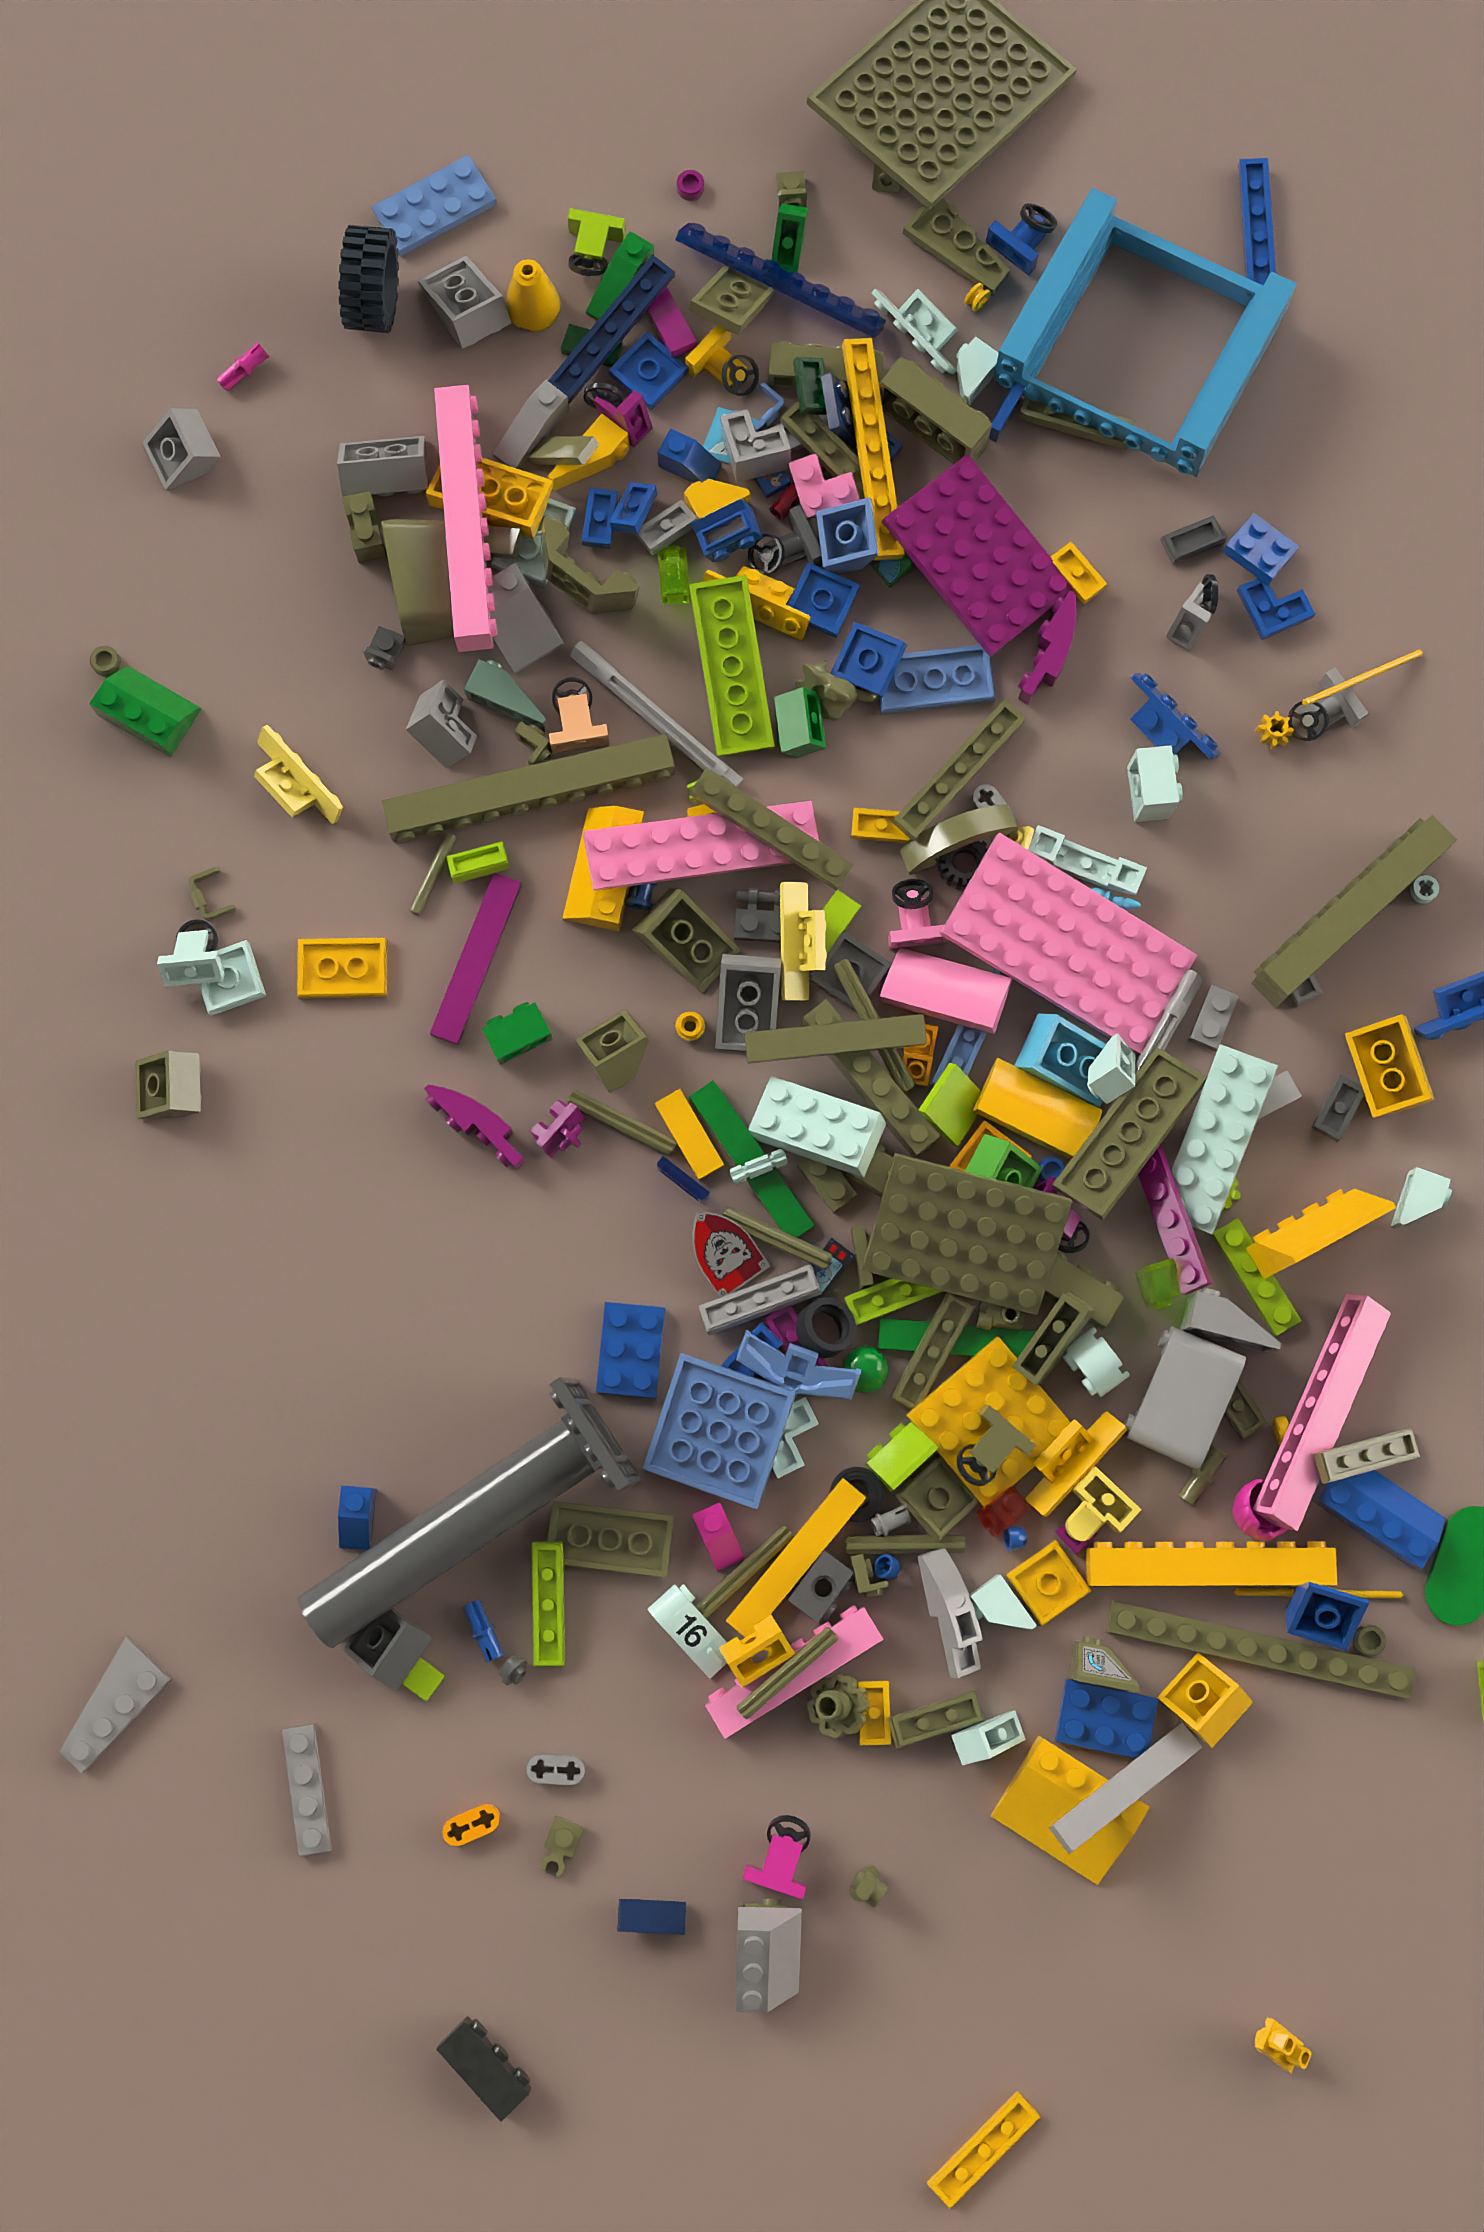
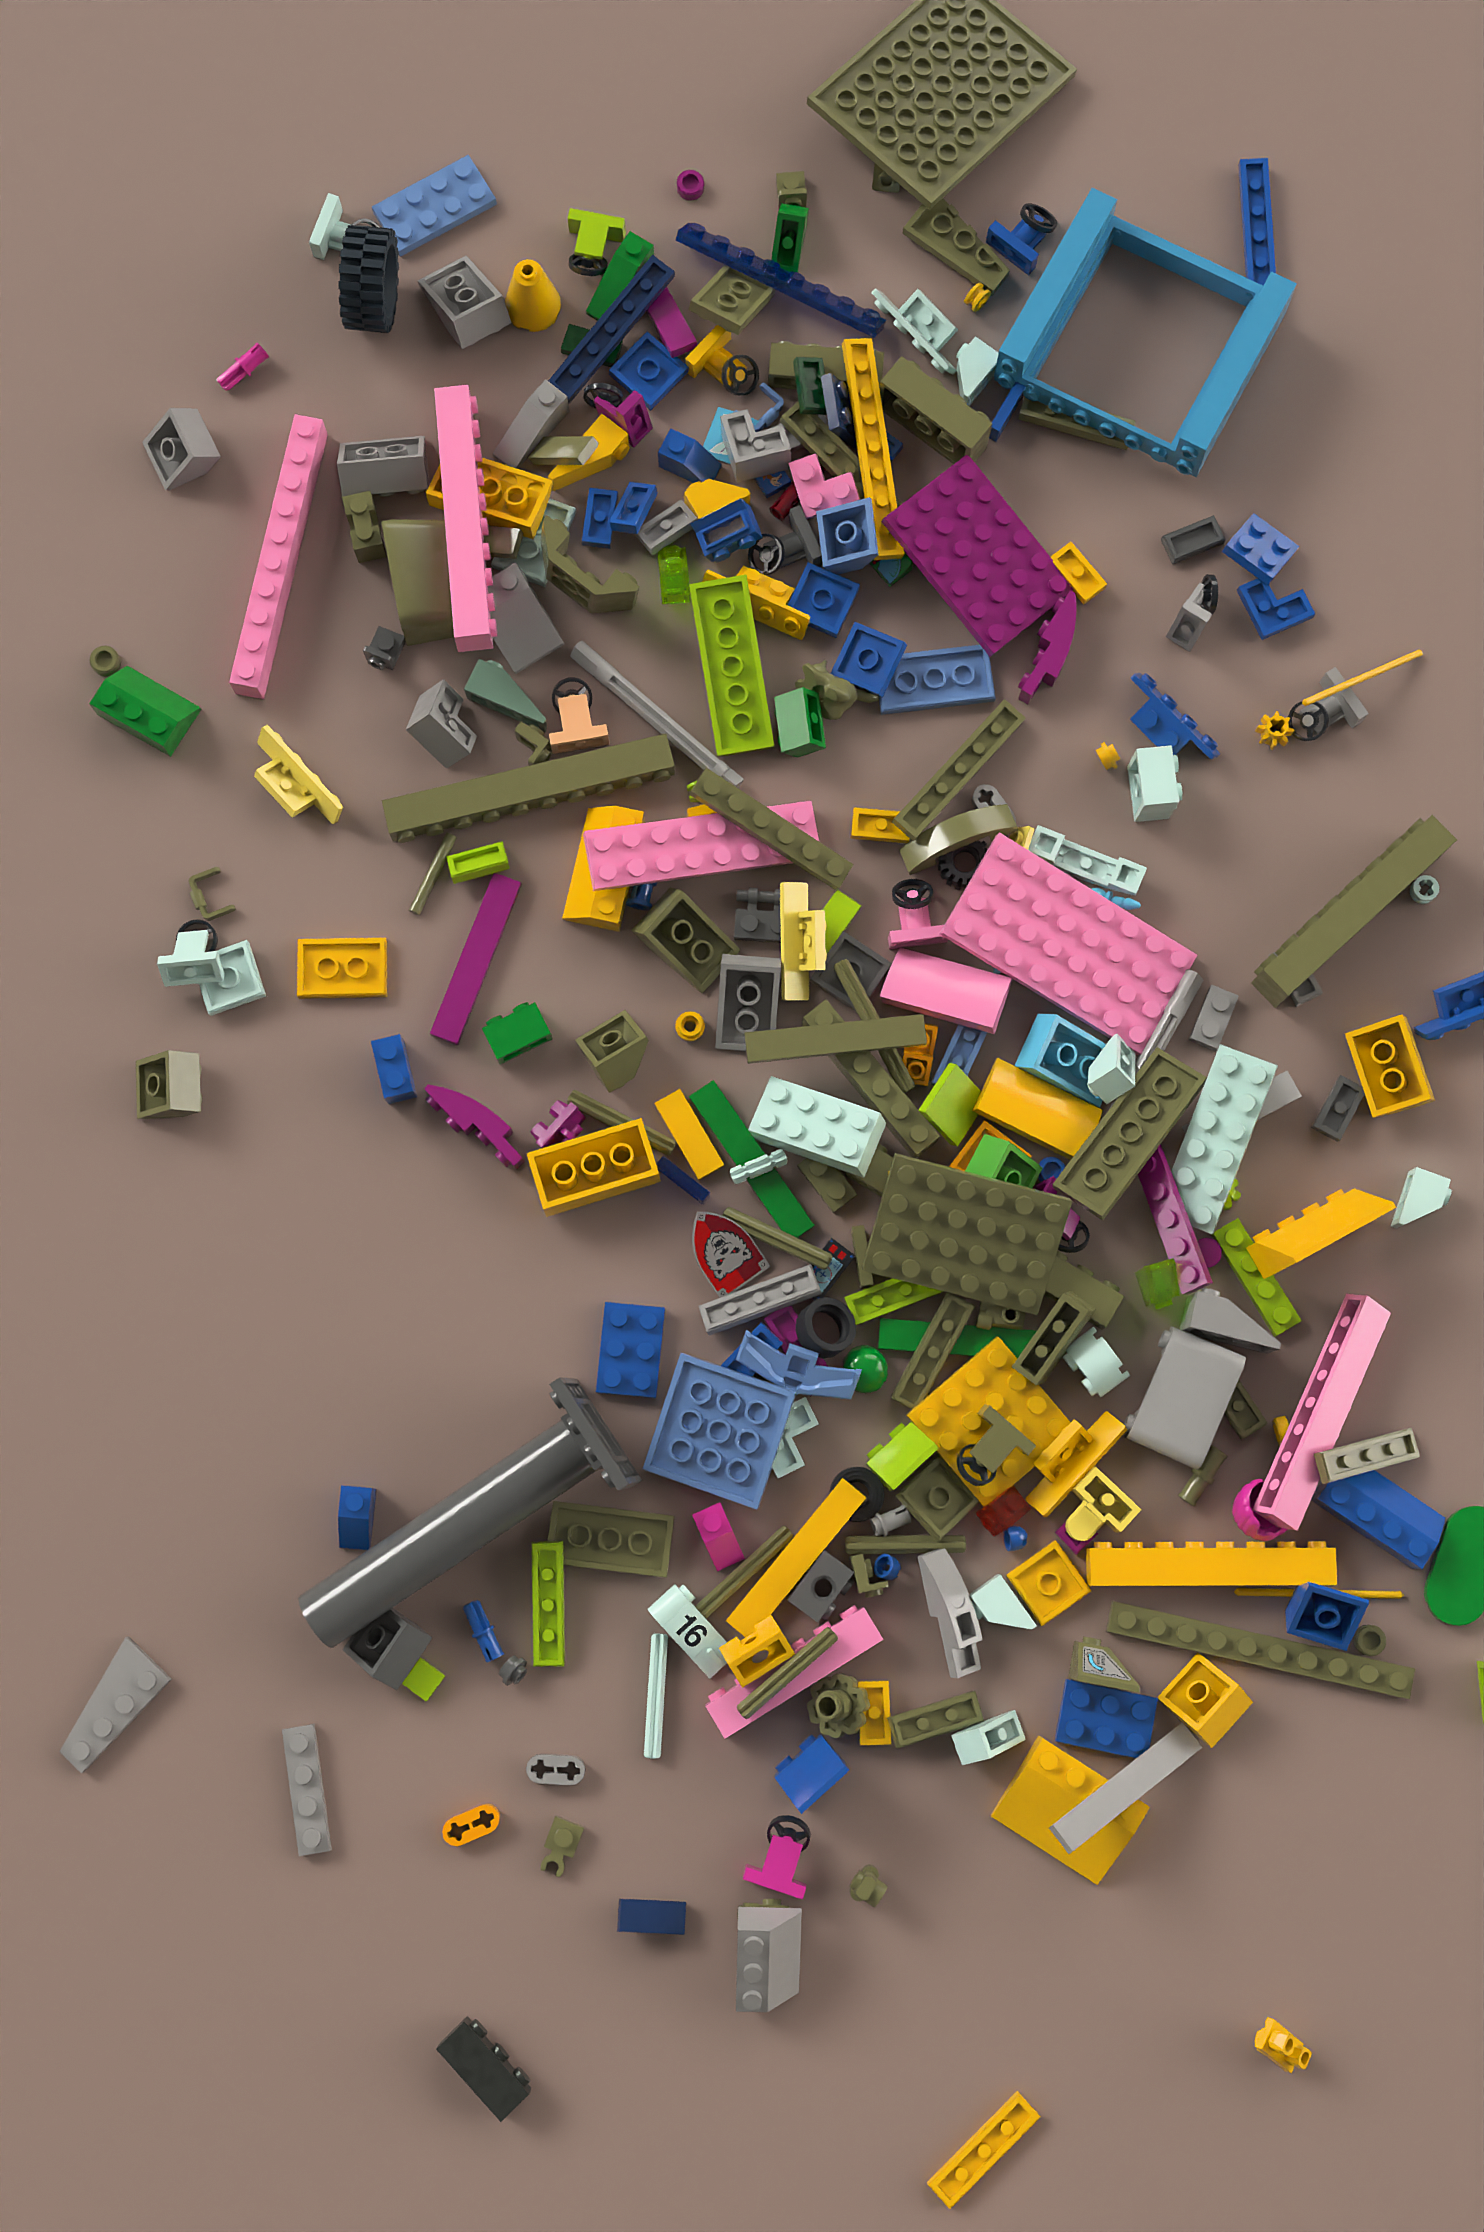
(278, 557): none -> bright pink brick
(329, 230): none -> light aqua piece
(394, 1069): none -> blue brick
(593, 1167): none -> yellow slope
(656, 1694): none -> light aqua axle
(810, 1772): none -> blue slope
(1108, 756): none -> yellow plate
(1210, 1250): none -> magenta tile

